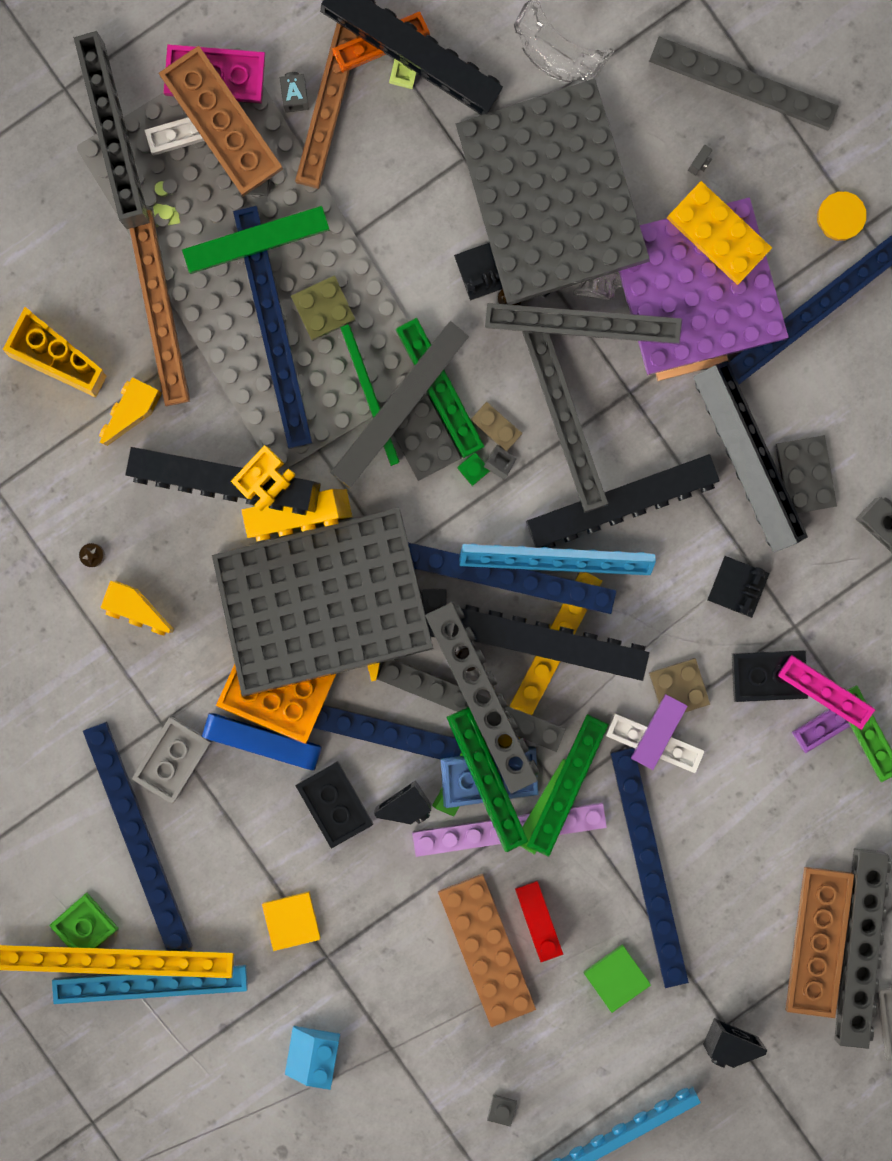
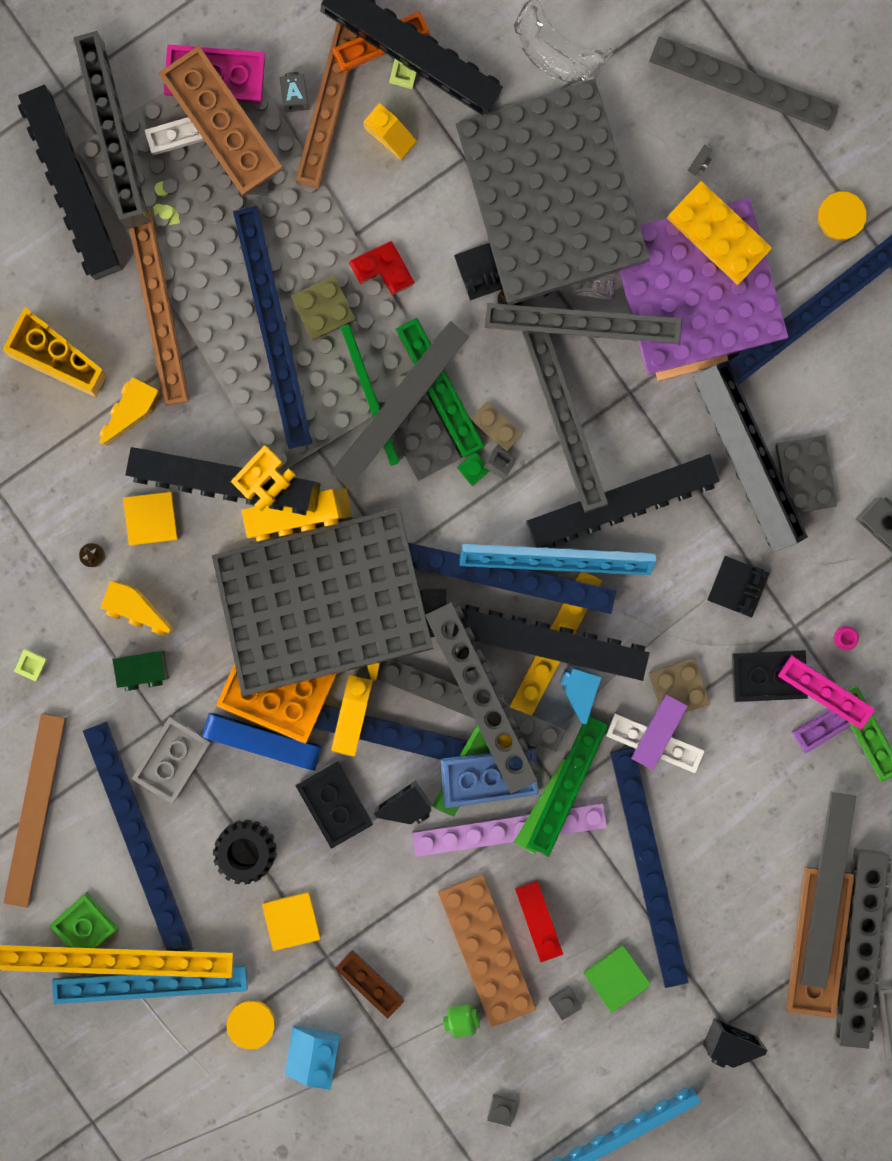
(31, 665): none -> yellowish green plate
(34, 810): none -> medium nougat tile
(69, 181): none -> black brick
(140, 669): none -> dark green brick
(150, 518): none -> yellow tile
(231, 867): none -> black tyre
(250, 1024): none -> yellow tile
(255, 240): green tile -> none
(352, 715): none -> yellow slope
(369, 984): none -> reddish brown plate
(384, 262): none -> red plate
(389, 131): none -> yellow slope
(461, 1021): none -> bright green head
(487, 779): green tile -> none
(565, 1003): none -> dark grey plate
(580, 691): none -> dark azure slope
(828, 889): none -> dark grey tile
(846, 638): none -> dark pink plate

